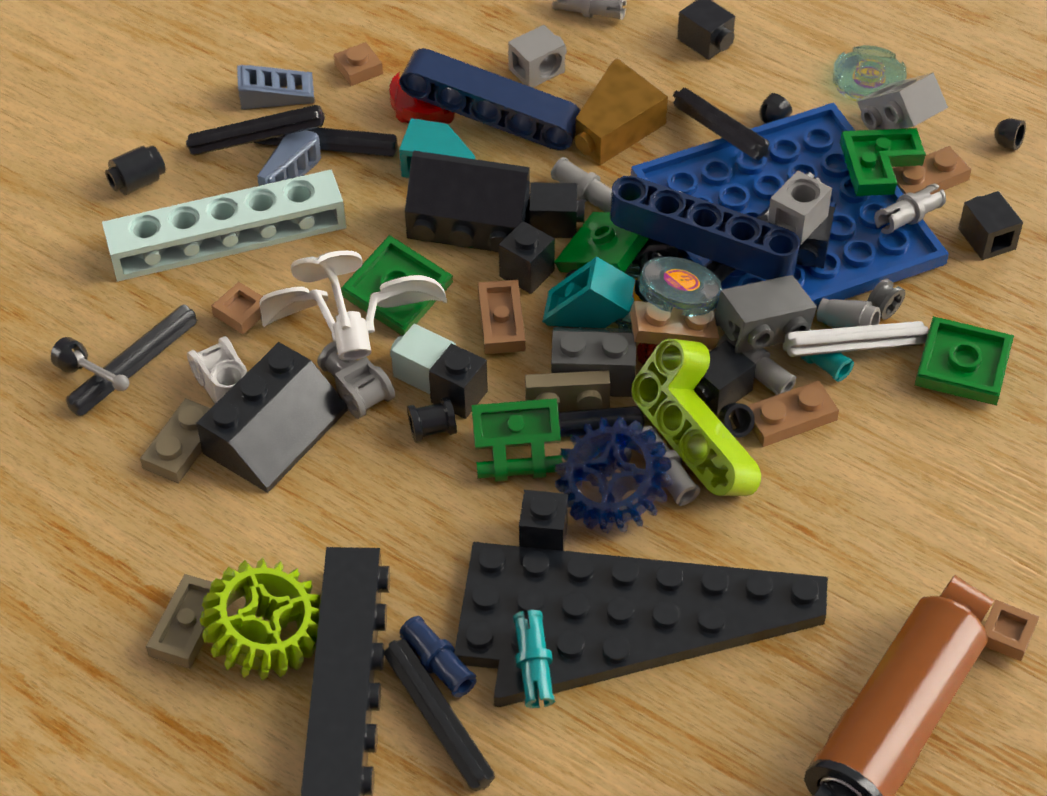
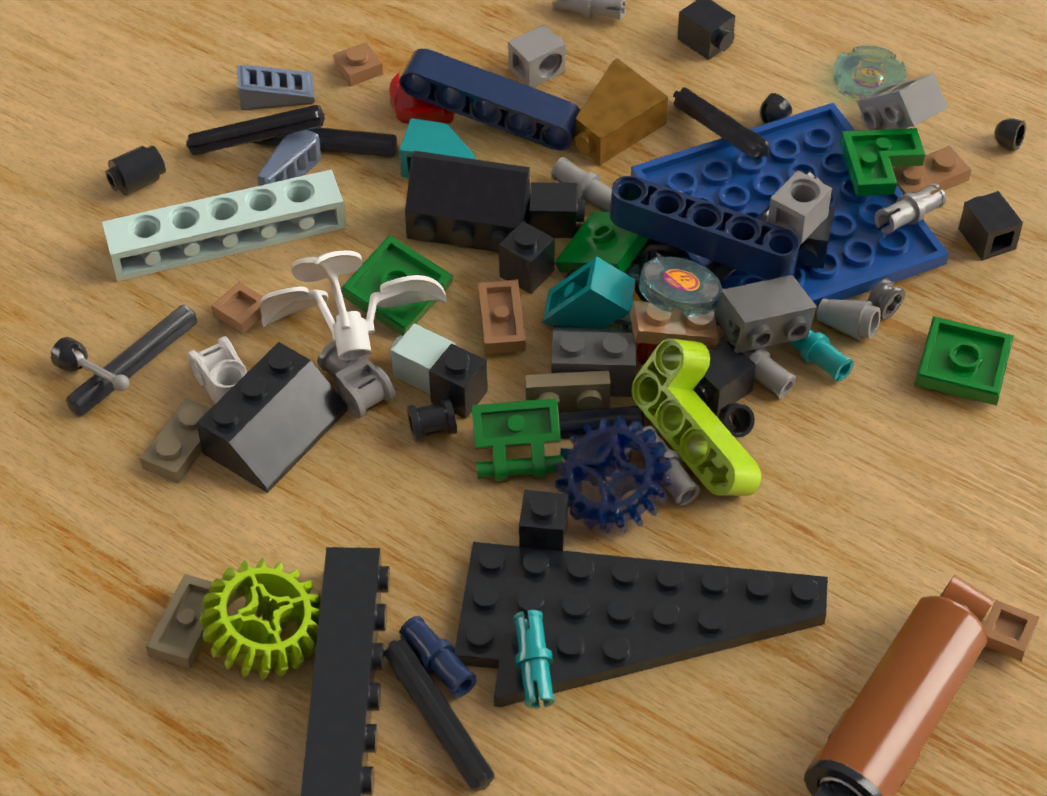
(793, 413): medium nougat plate -> none
(855, 338): axle -> none

